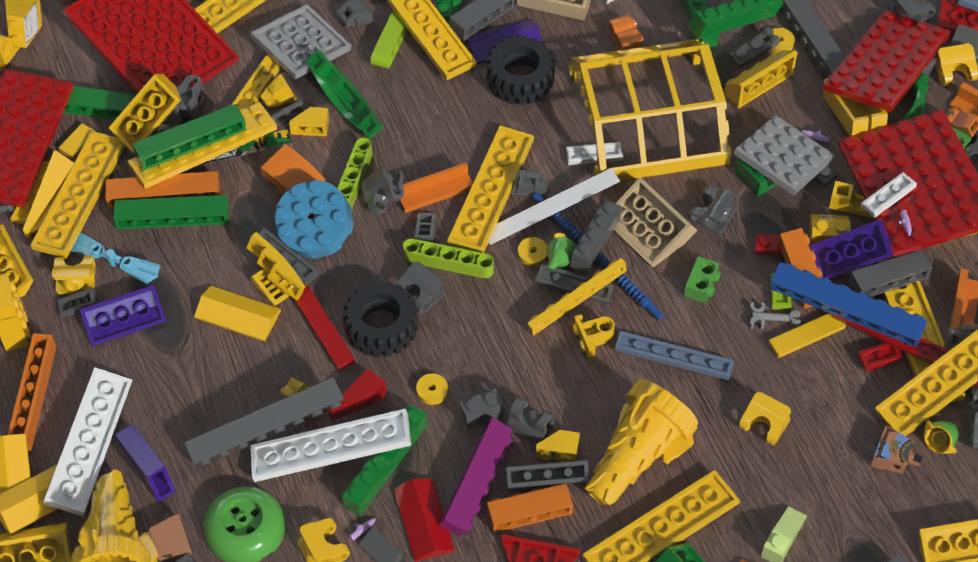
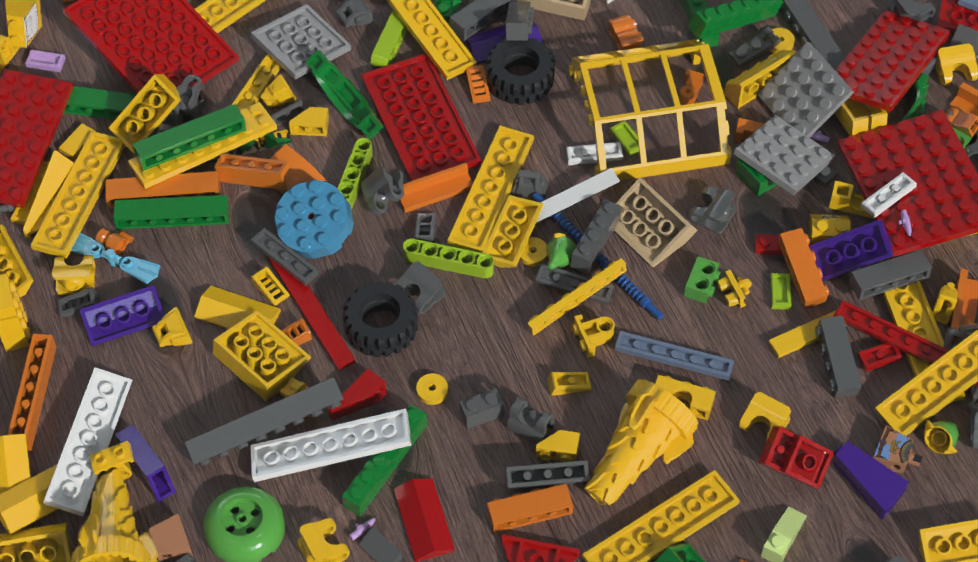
(45, 60): none -> lavender tile
(114, 241): none -> orange piece
(114, 457): none -> yellow pin
(175, 327): none -> yellow piece
(252, 171): none -> orange panel
(260, 354): none -> yellow slope
(279, 269): yellow slope -> none
(294, 328): none -> orange slope
(420, 117): none -> red plate
(473, 74): none -> orange slope
(475, 478): magenta brick -> none
(512, 231): none -> yellow slope
(519, 20): none -> dark grey brick
(568, 382): none -> yellow slope
(629, 140): none -> lime tile
(693, 83): none -> orange leg
(699, 398): none -> yellow arch
(737, 288): none -> yellow hips
(745, 129): none -> orange leg
(760, 316): light grey bar -> none
(796, 457): none -> red slope
(806, 91): none -> light grey plate
(838, 356): none -> dark grey brick
(848, 304): blue brick -> none
(870, 478): none -> dark purple slope
(945, 303): none -> yellow piece

